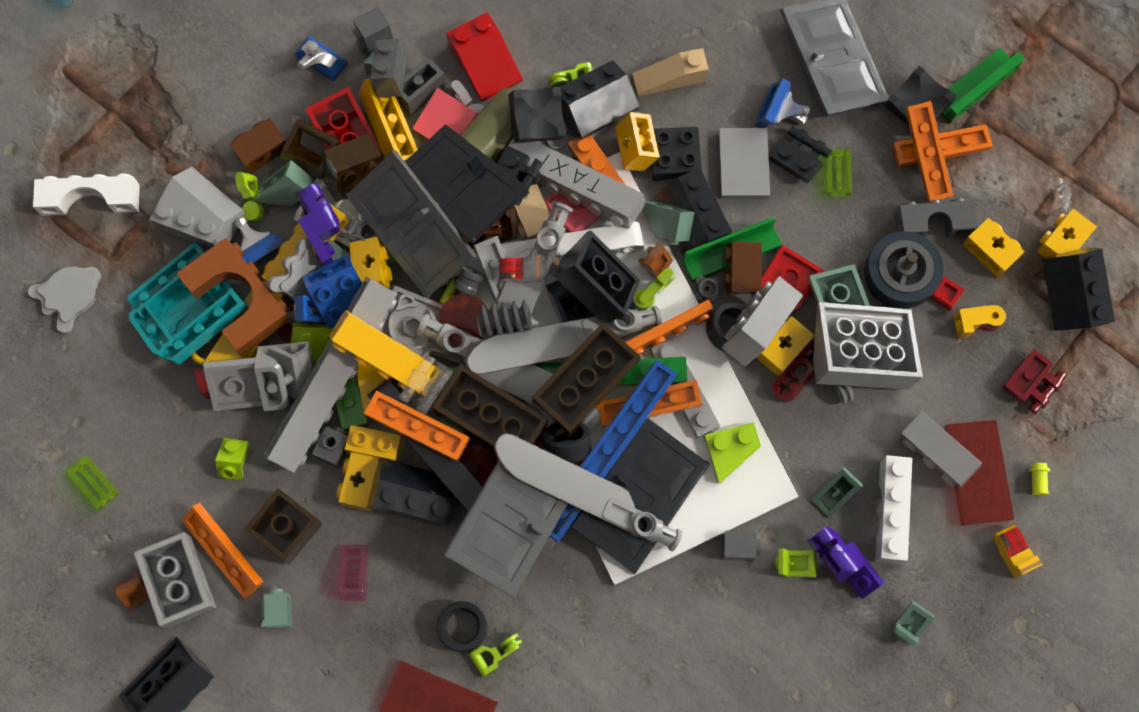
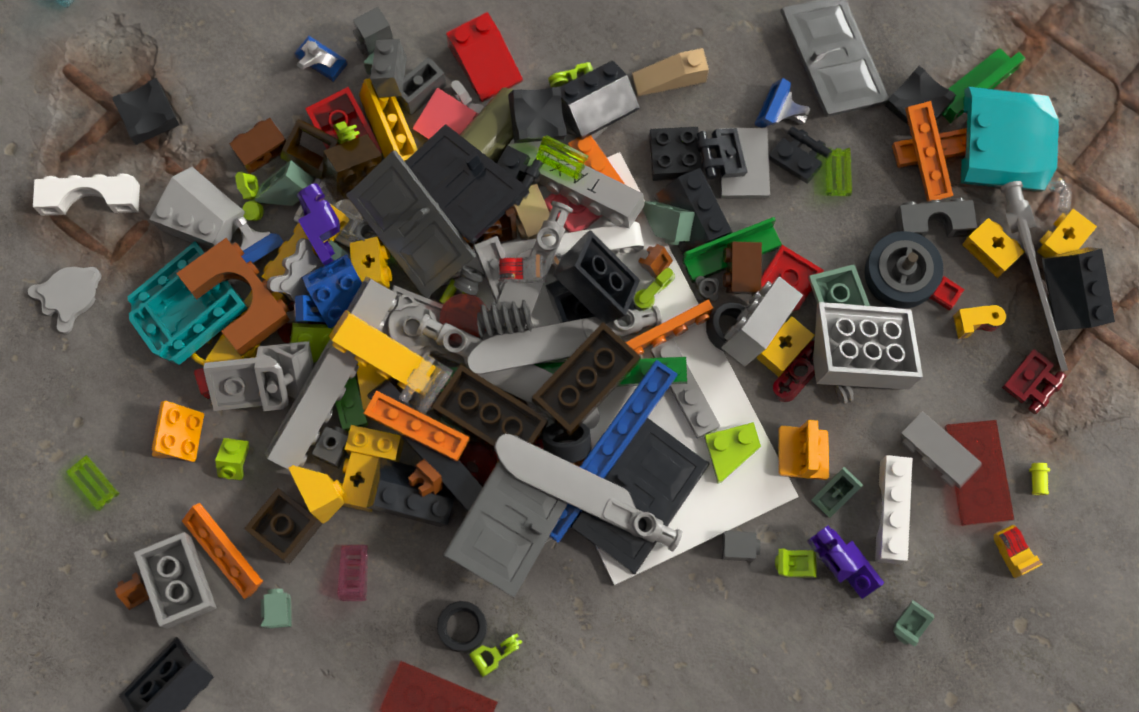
(146, 111): none -> black brick
(177, 432): none -> light orange bracket
(319, 492): none -> yellow slope
(344, 132): none -> lime piece
(428, 476): none -> dark orange tile
(547, 140): none -> clear neon green tile
(637, 141): yellow brick -> none
(677, 398): orange plate -> none
(728, 151): none -> black plate
(804, 451): none -> light orange bracket
(1009, 139): none -> teal wedge
(1020, 220): none -> light grey piece

